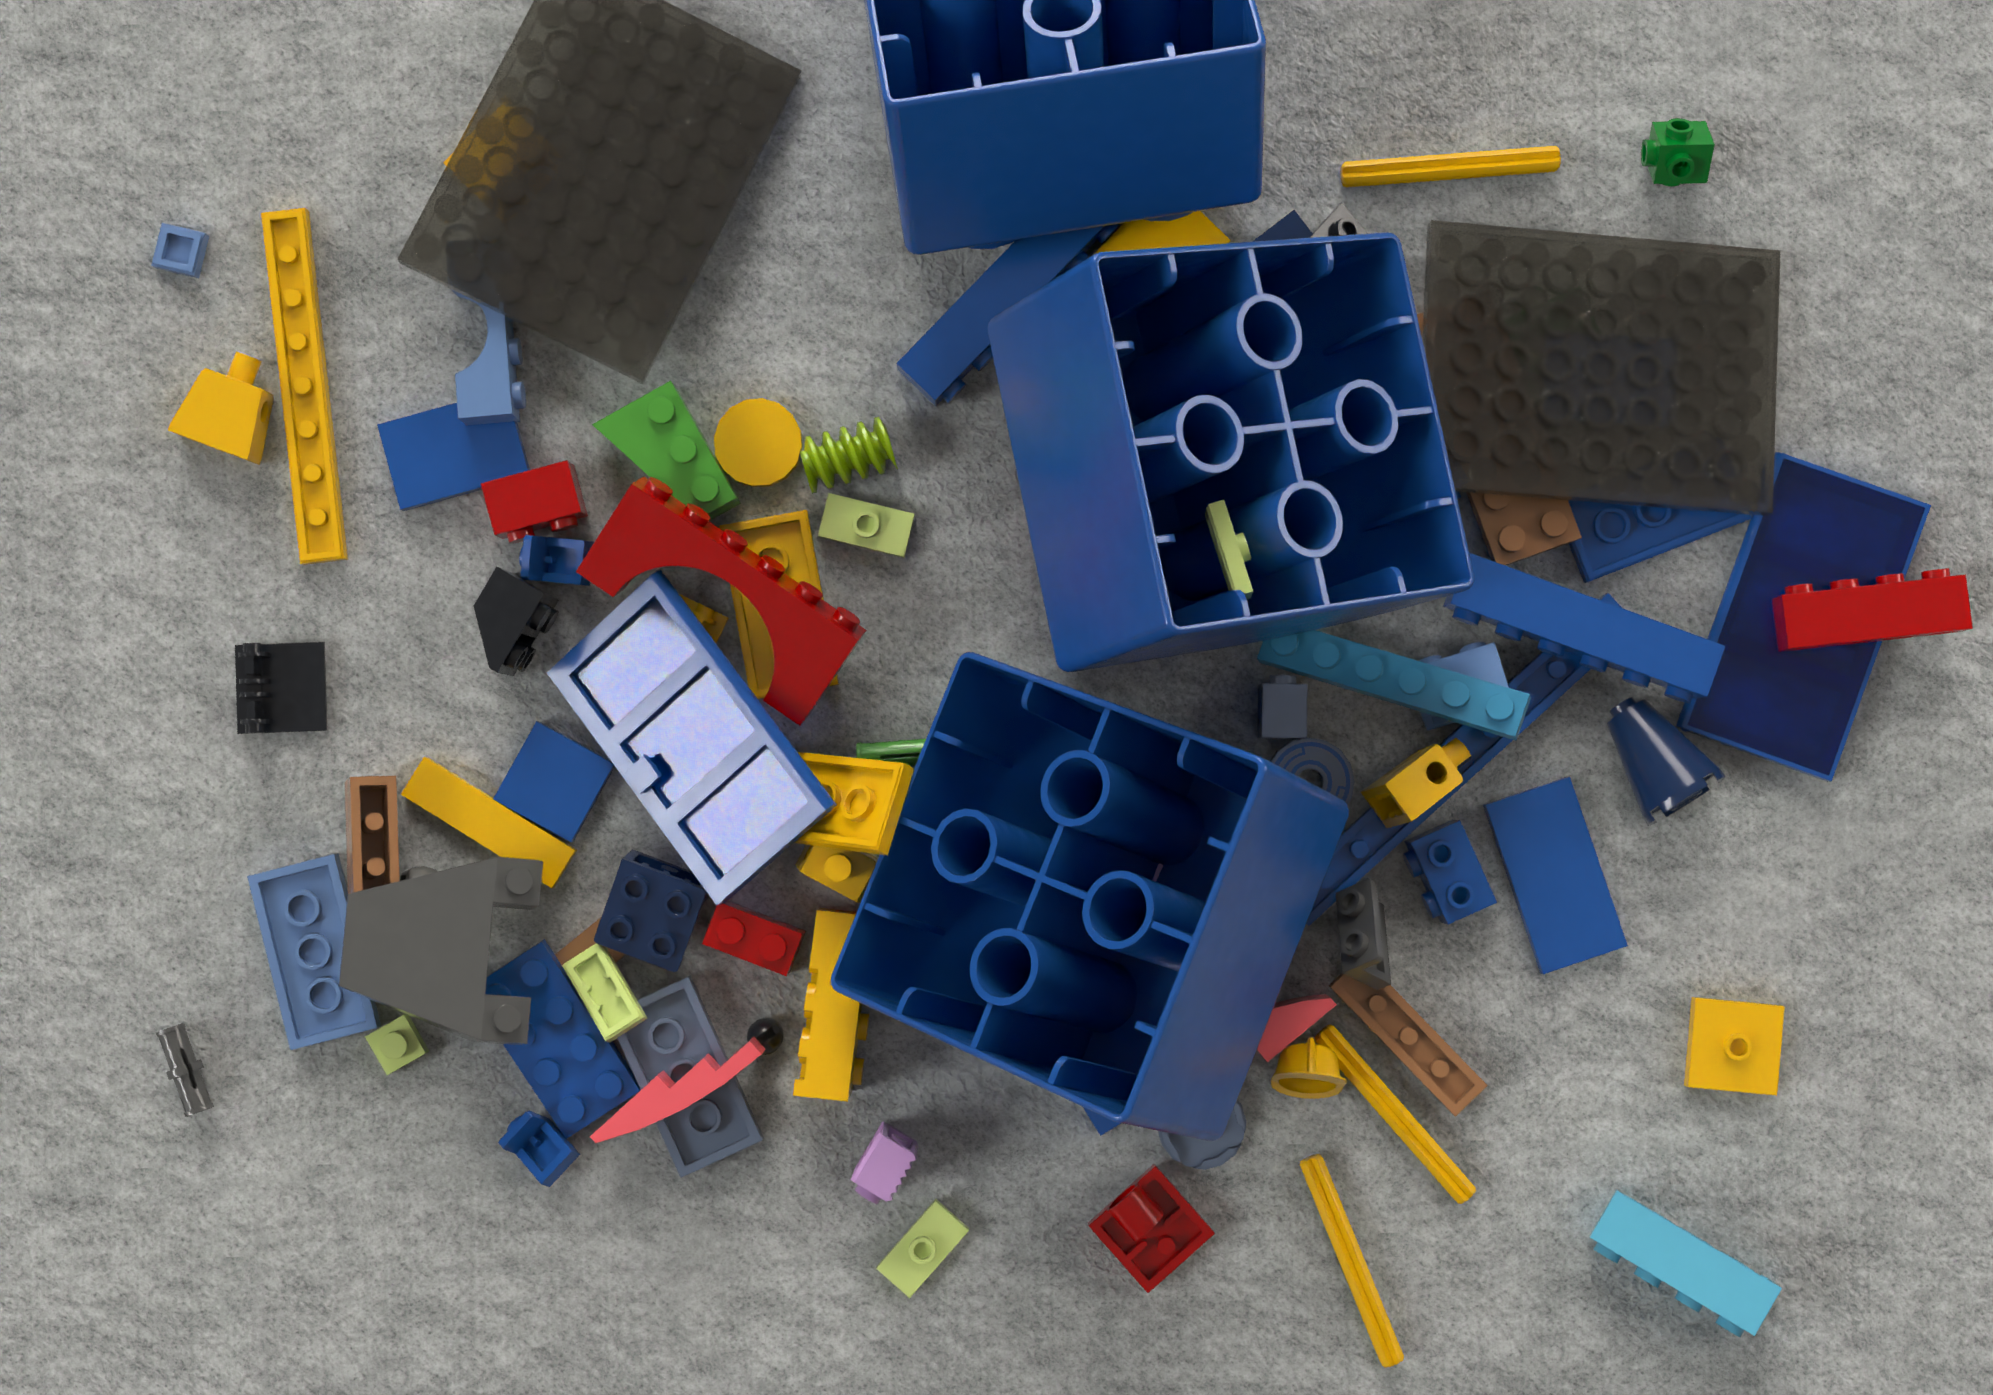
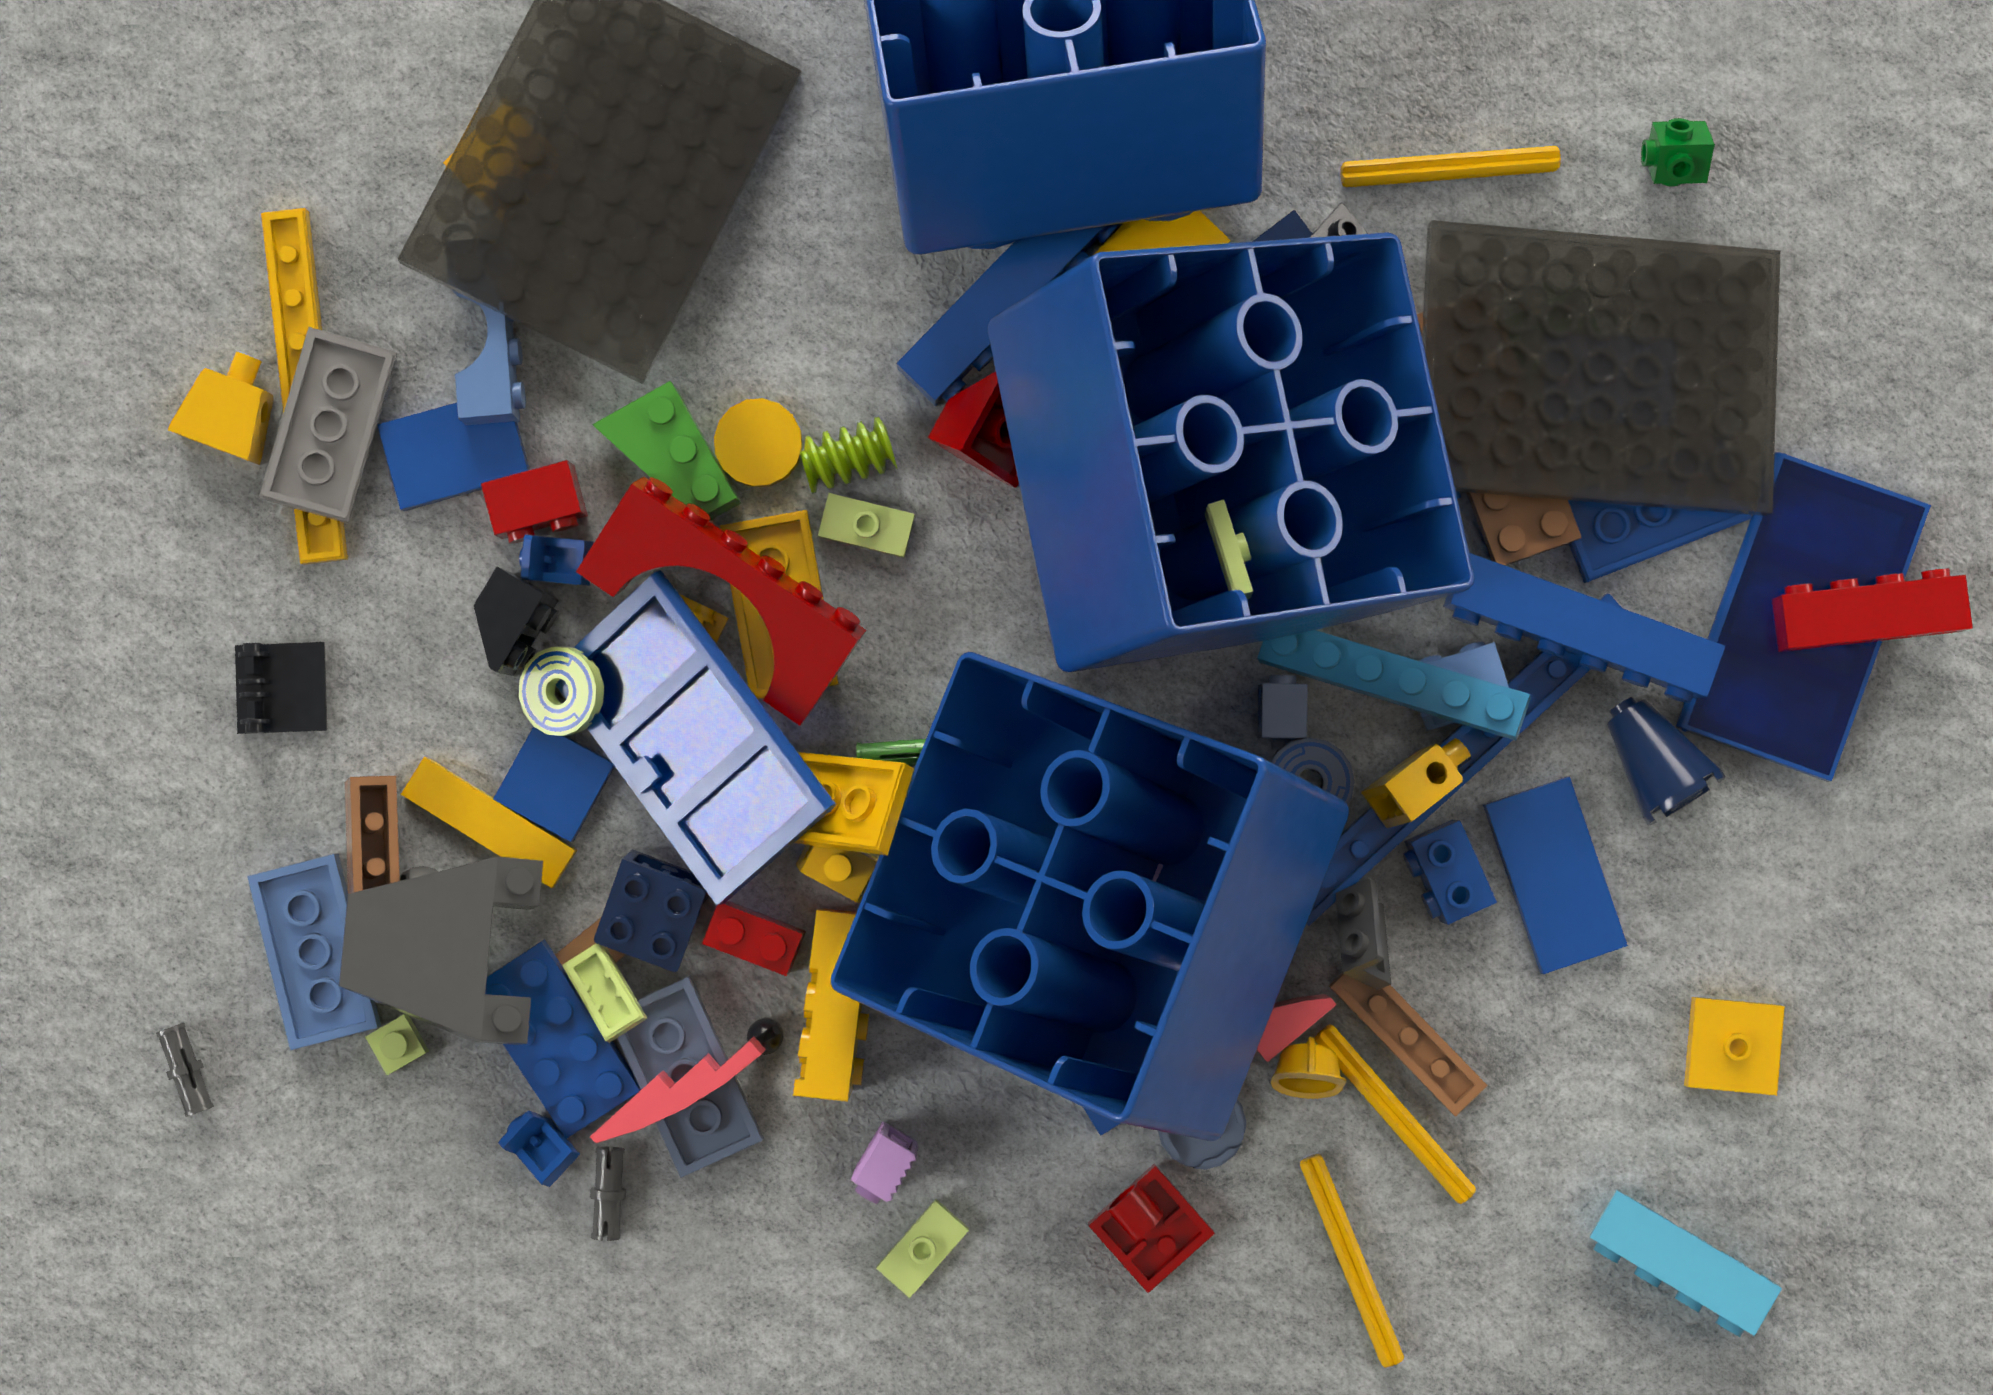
(180, 250): medium blue tile -> none
(328, 425): none -> light grey tile
(538, 691): none -> yellowish green tile
(607, 1193): none -> dark grey pin
(977, 430): none -> red slope

